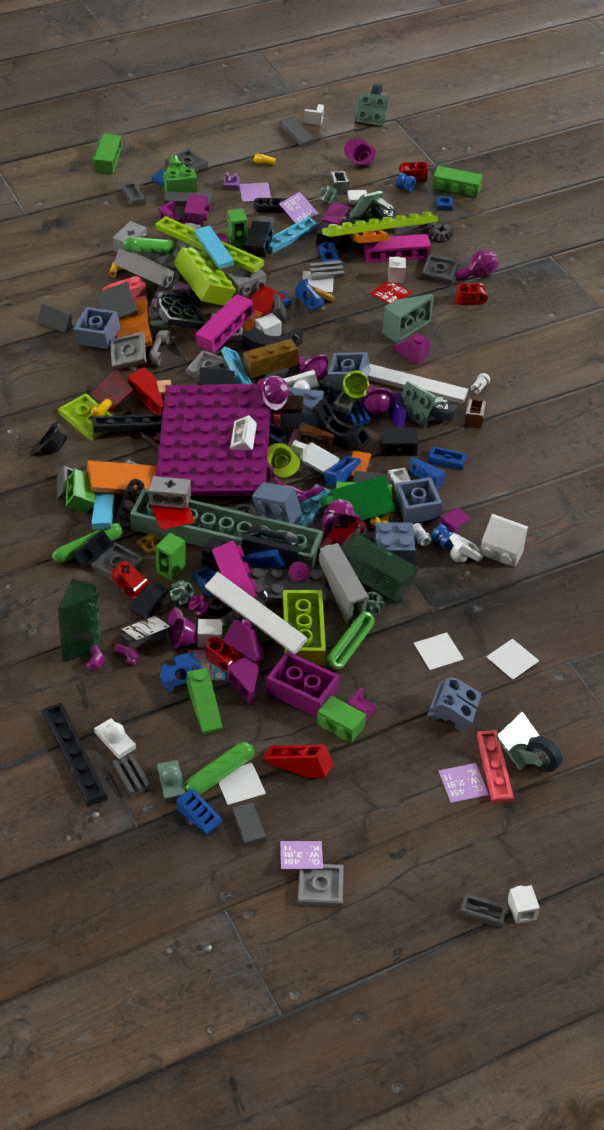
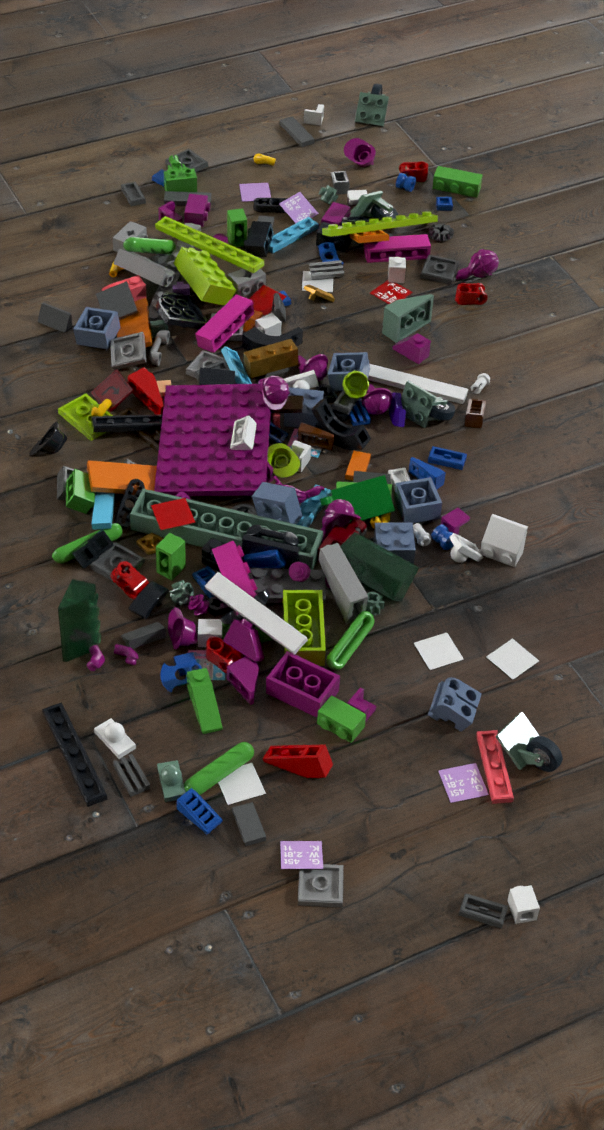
(107, 153): bright green brick -> none
(145, 627): white sticker -> none
(169, 492): light grey brick -> none
(214, 247): medium azure tile -> none
(231, 182): medium lavender tile -> none
(314, 300): blue piece -> none
(318, 458): white slope -> none
(341, 470): blue slope -> none
(399, 442): black brick -> none

